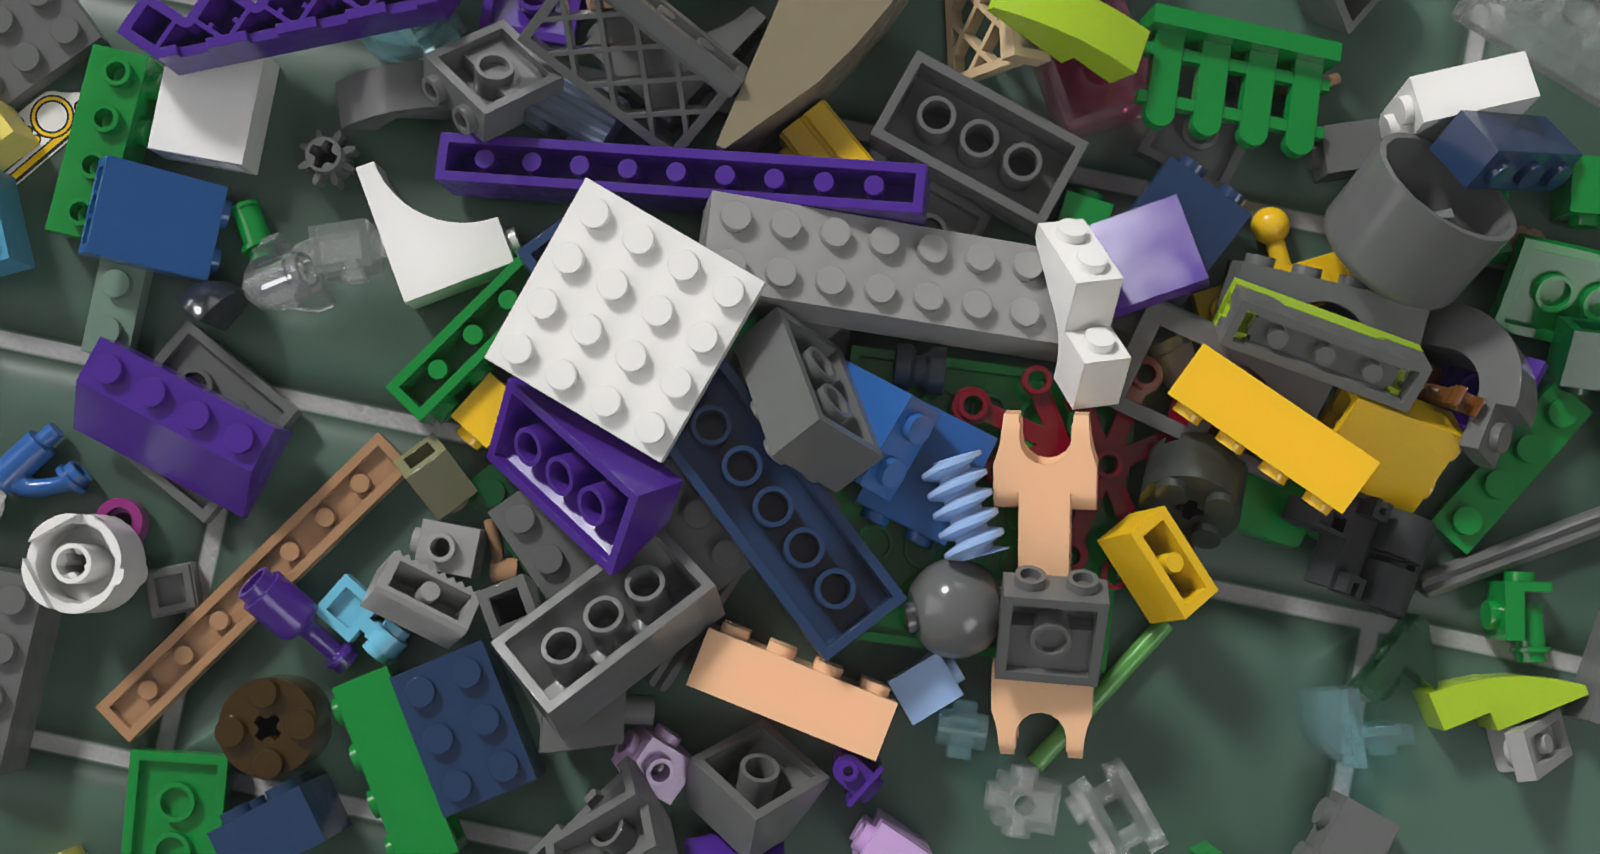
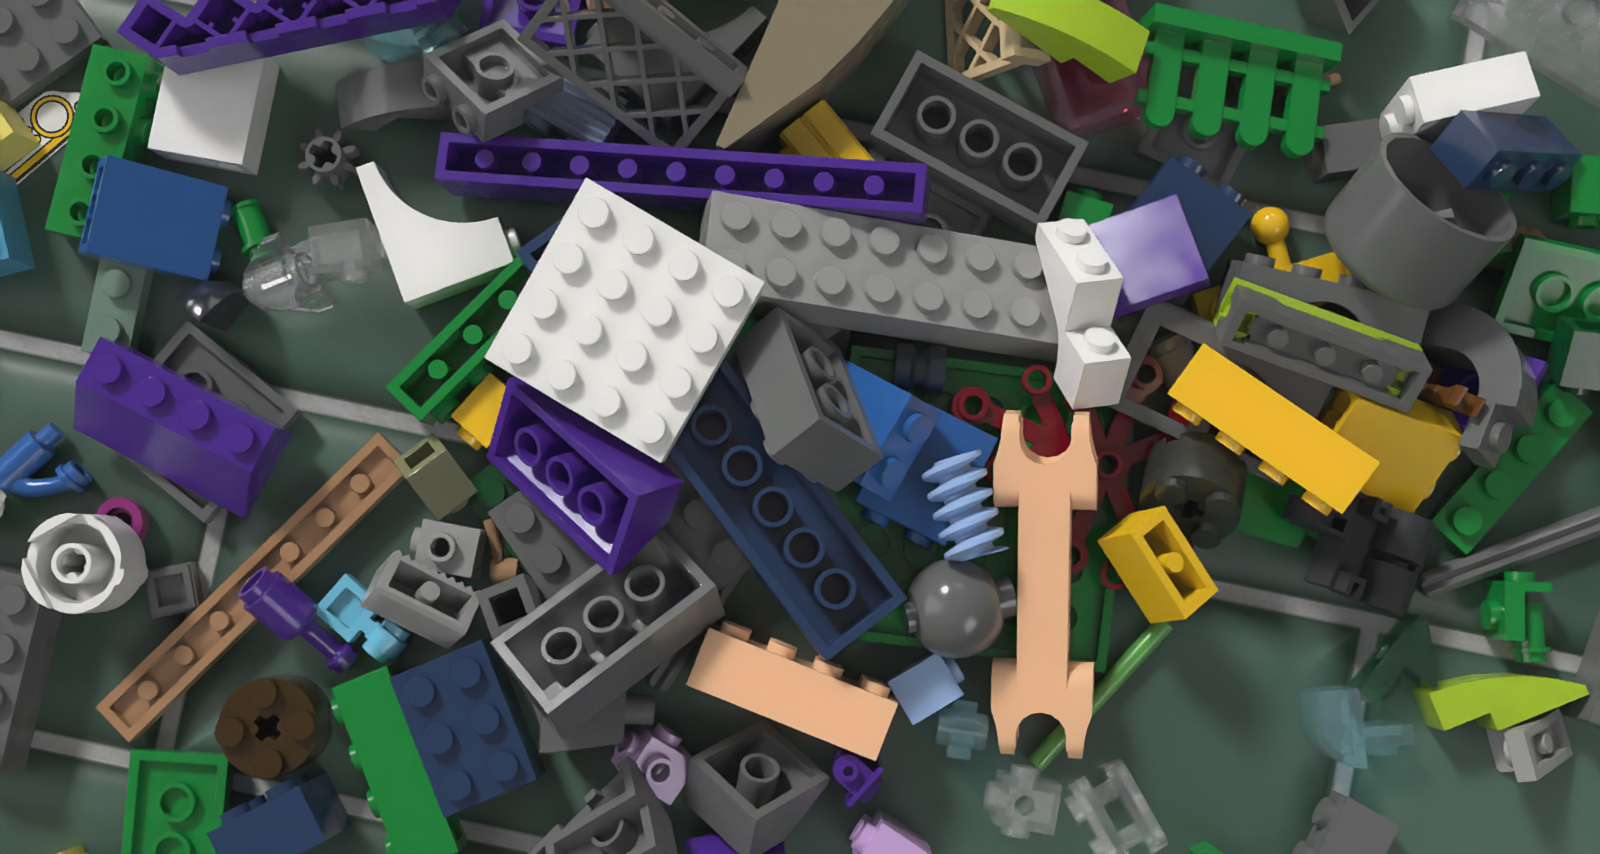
(1051, 627): dark grey plate -> none

